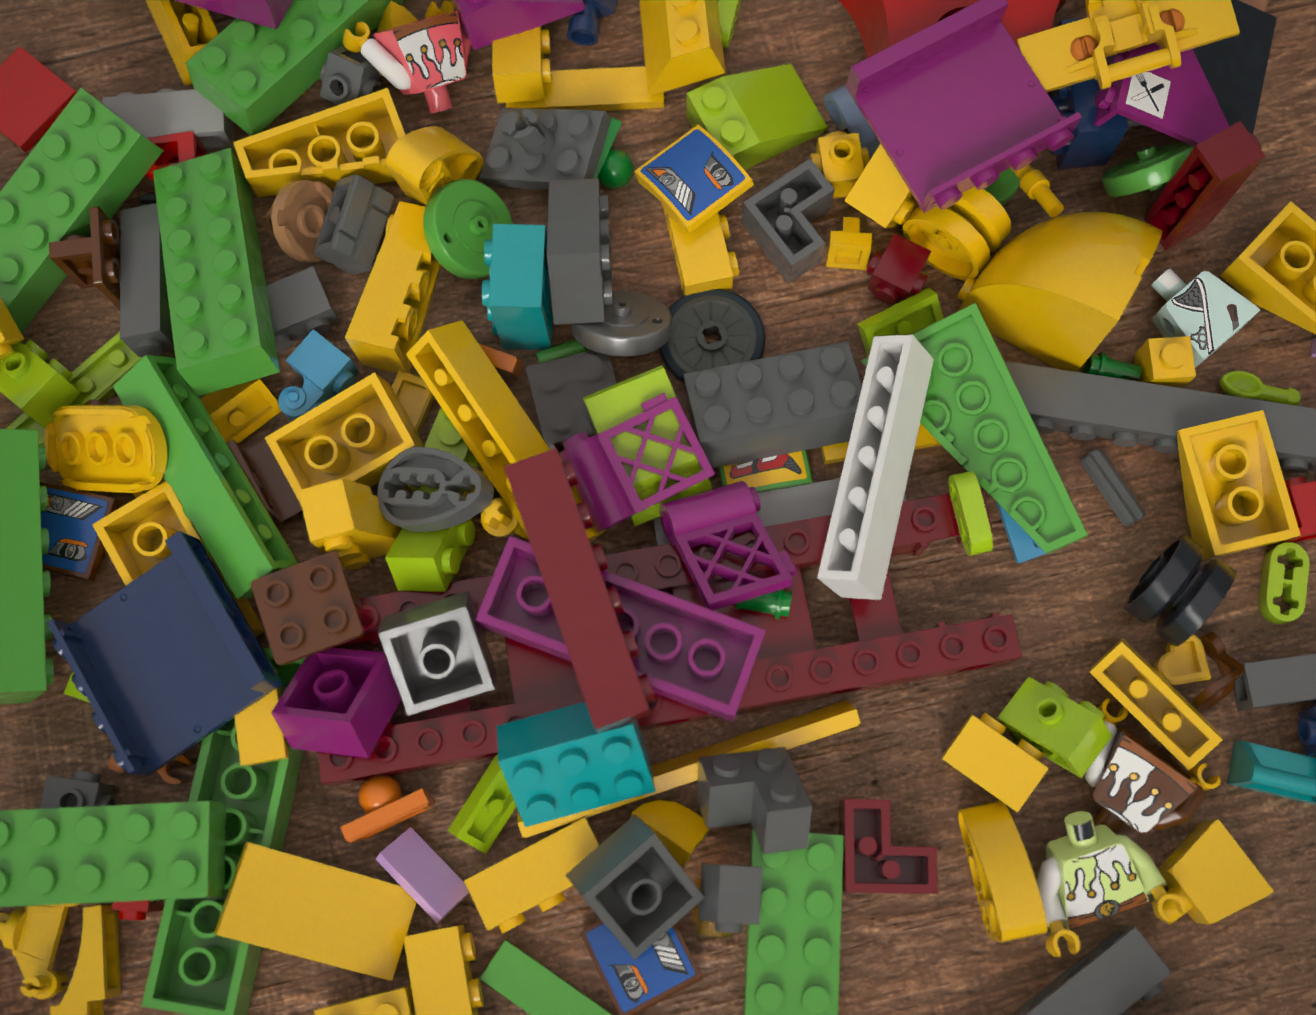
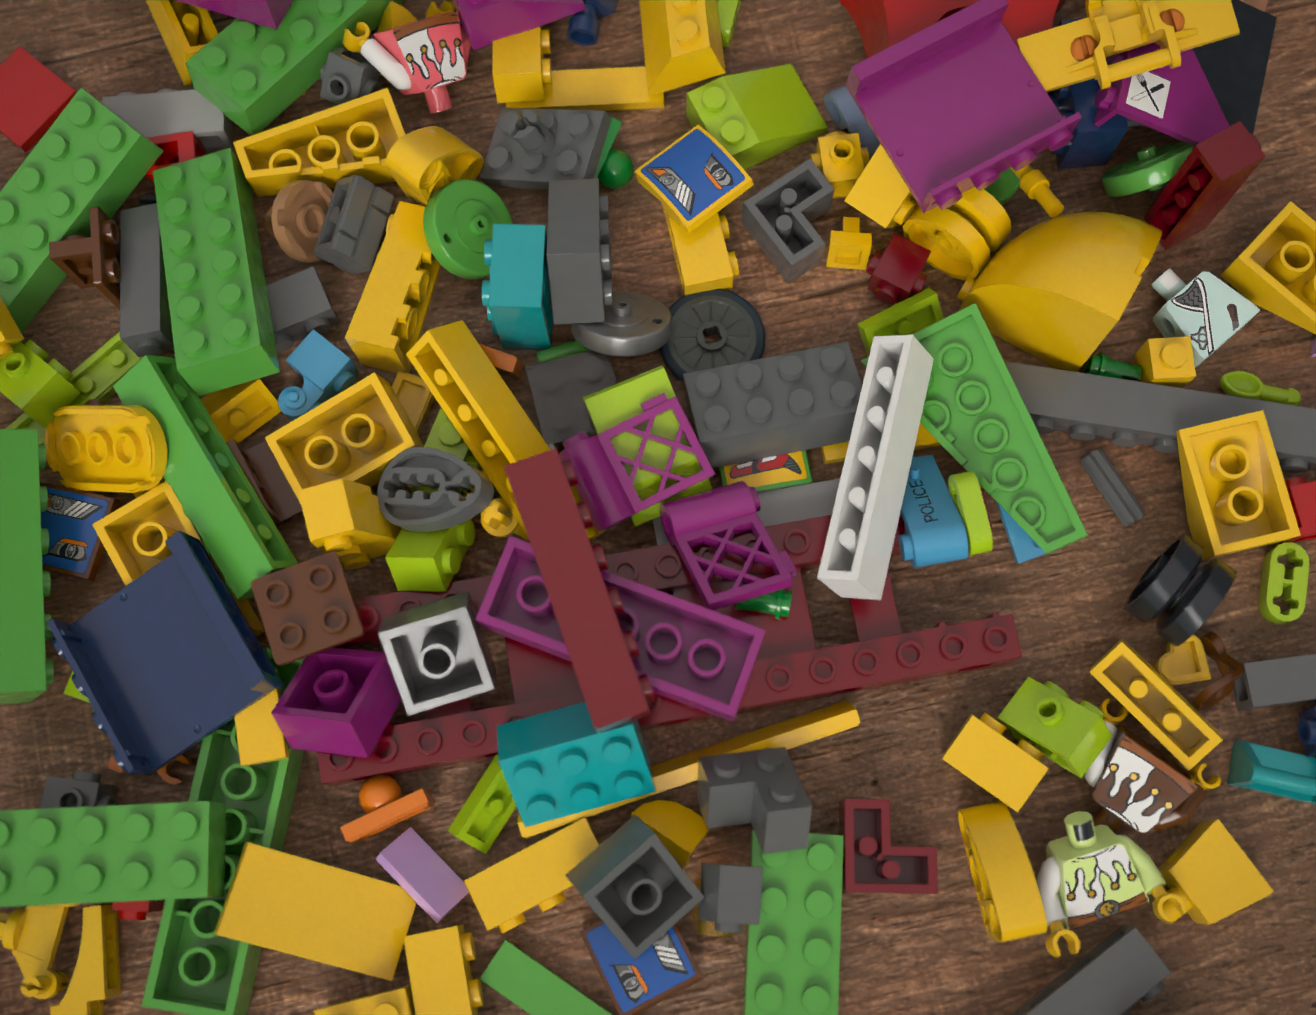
(930, 518): none -> dark azure door

